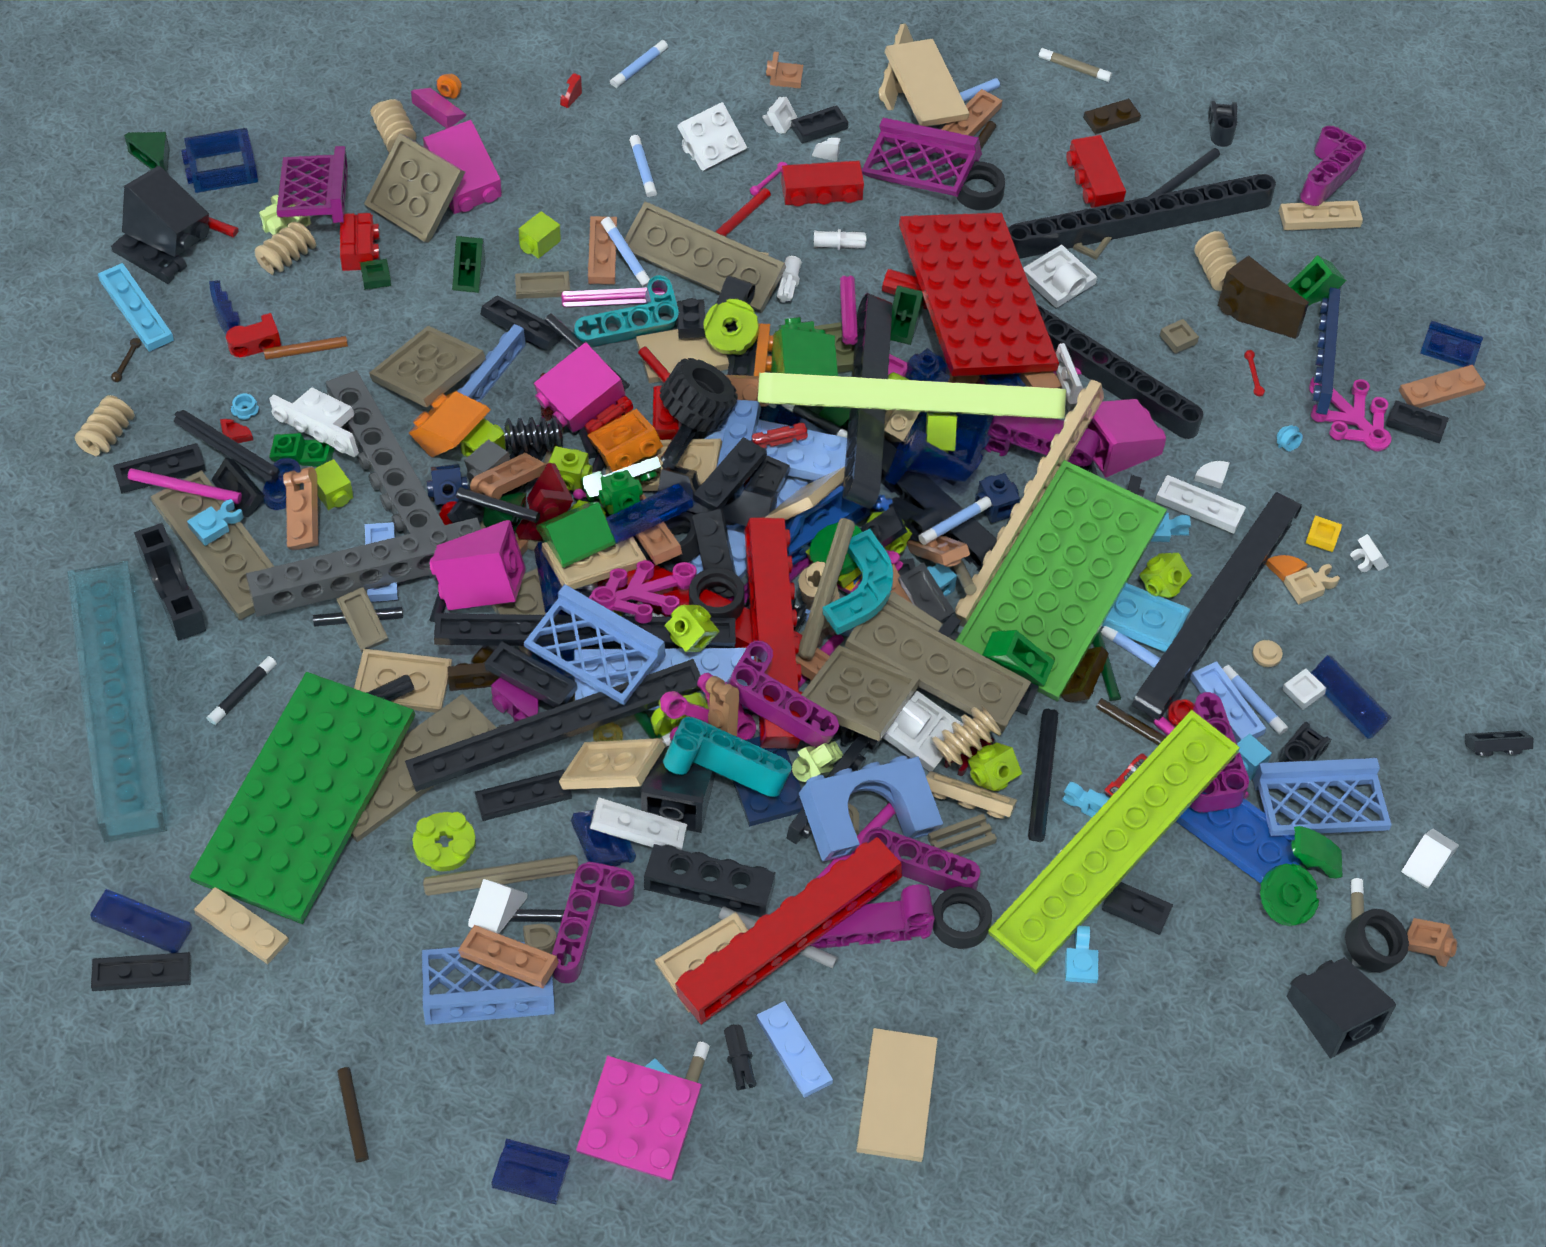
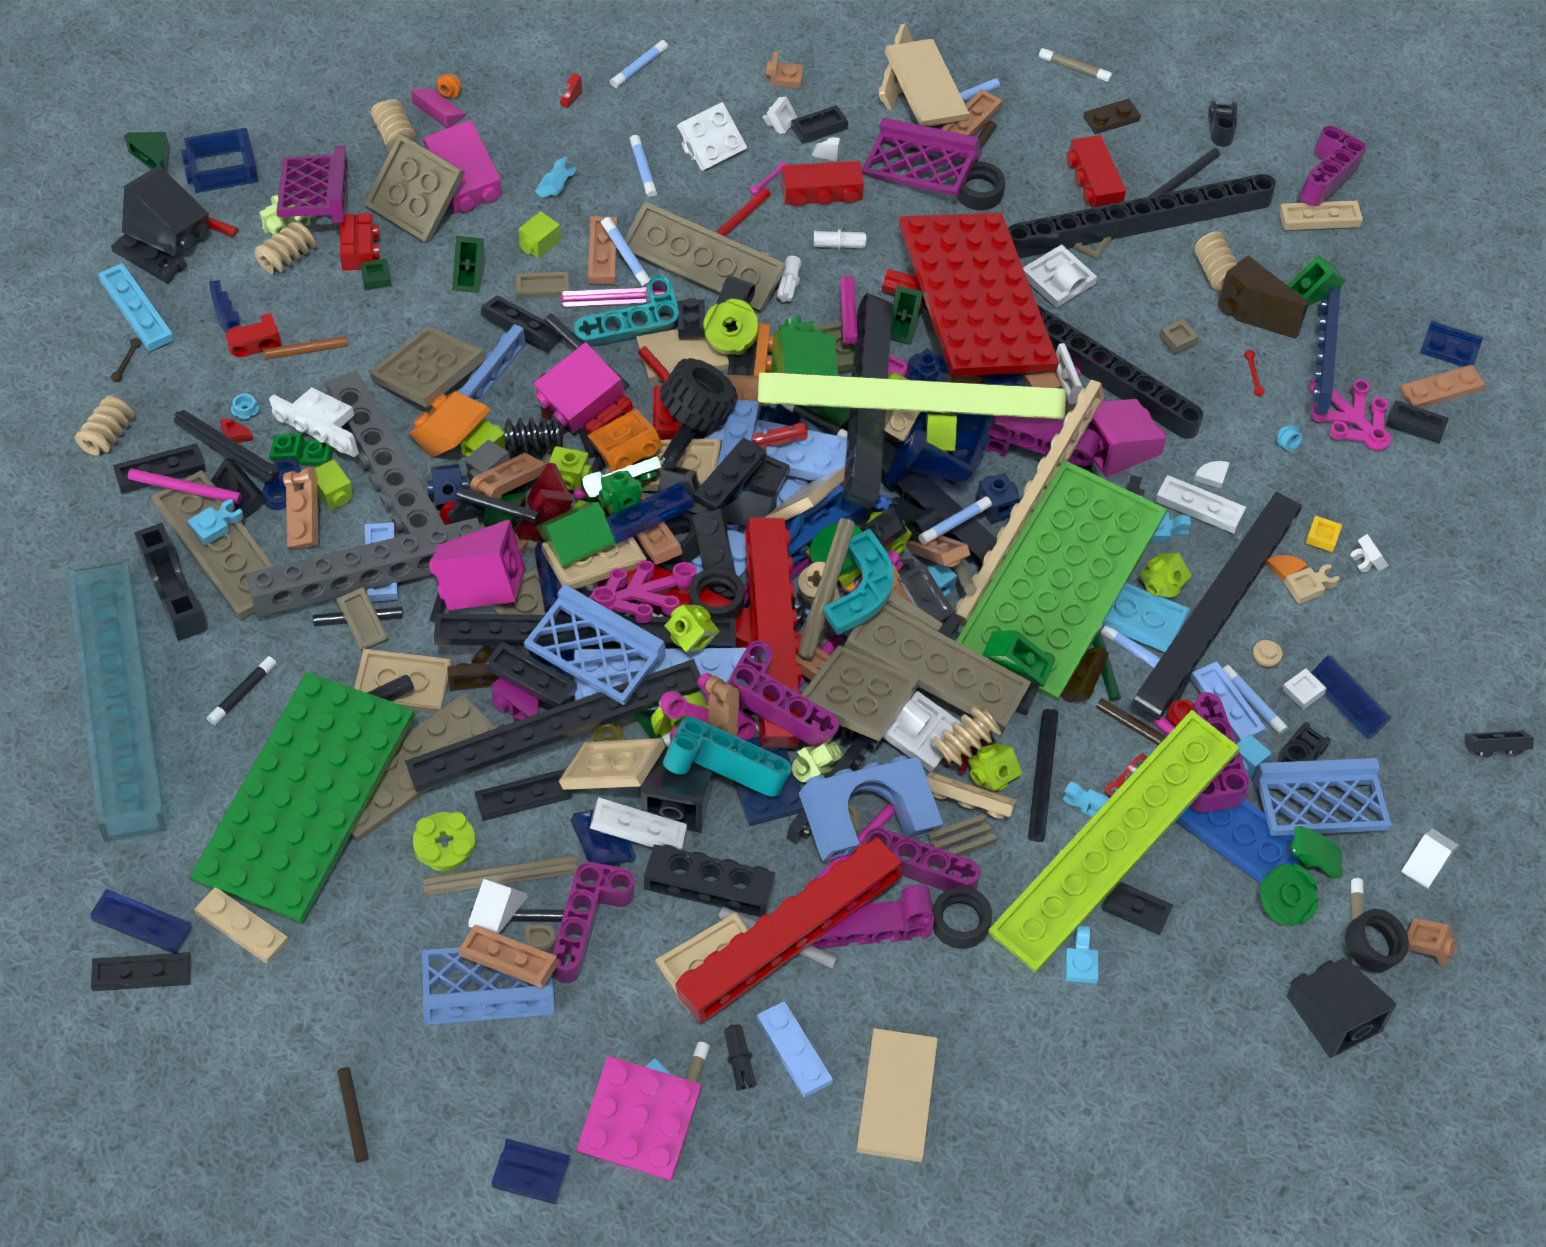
(554, 181): none -> medium azure plate

